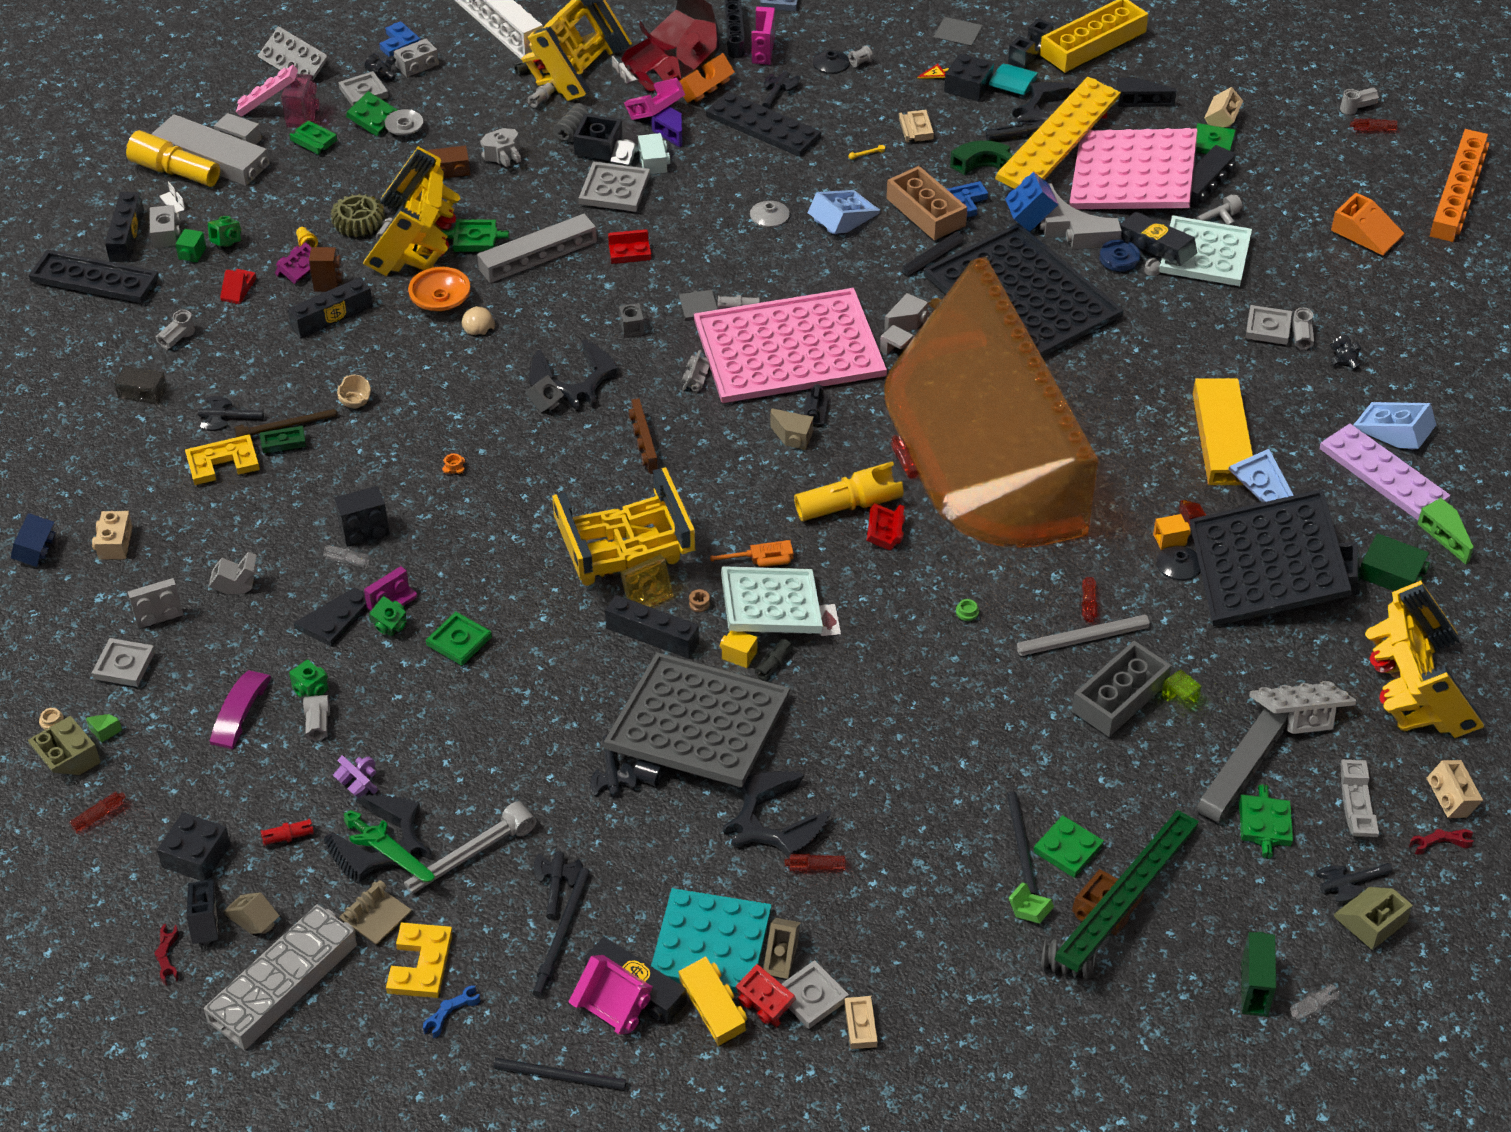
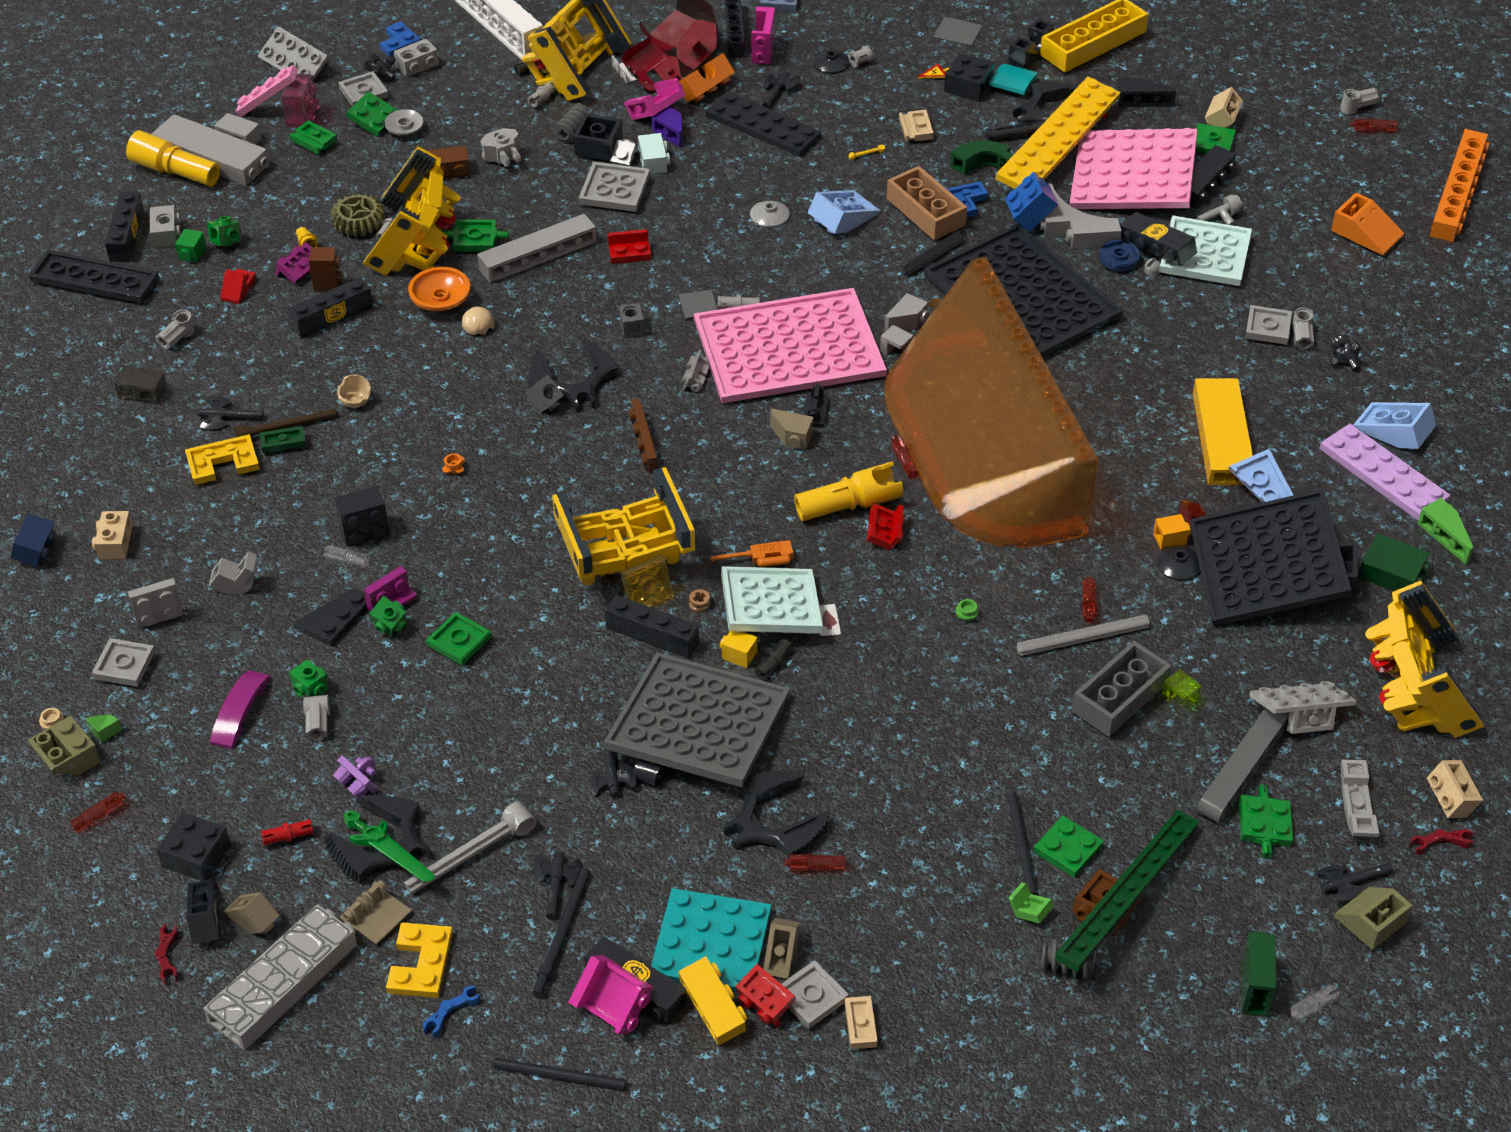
(169, 199): white piece -> none

